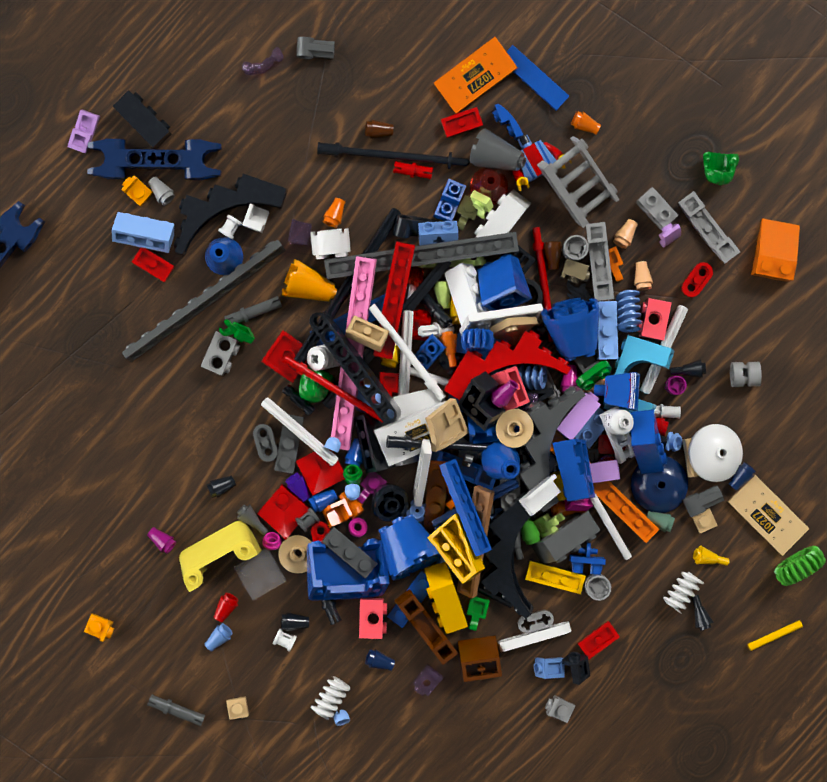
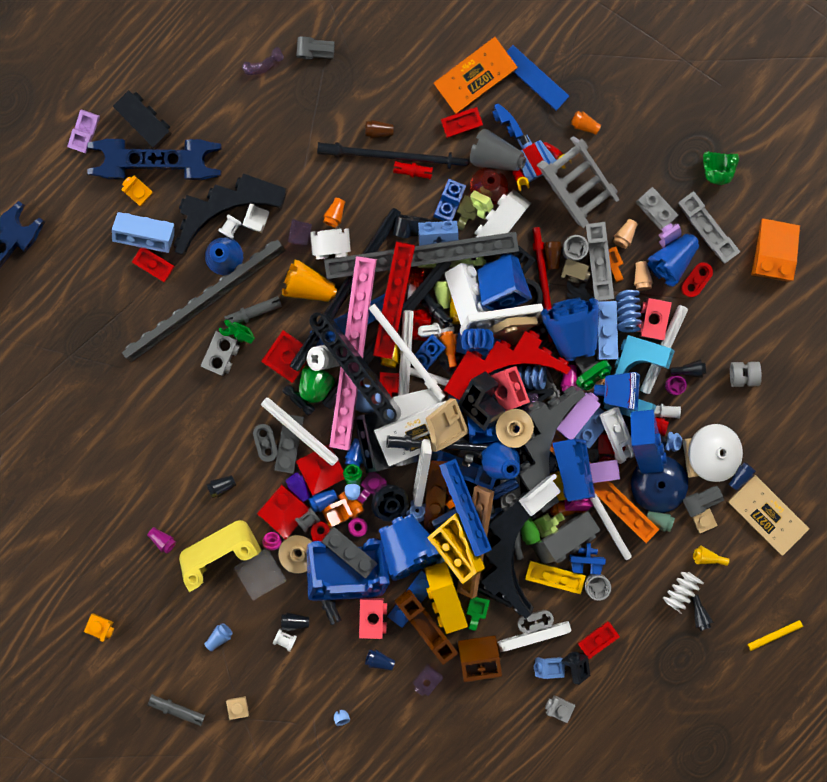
(161, 191): light grey cone -> none
(225, 606): red cone -> none
(249, 517): dark grey cone -> none
(301, 369): red bar -> none
(331, 698): white piece -> none
(333, 444): light blue hinge -> none
(367, 333): tan slope -> none
(503, 394): magenta cone -> none
(619, 422): white head -> none
(673, 259): none -> blue cone
(800, 565): bright green gear -> none

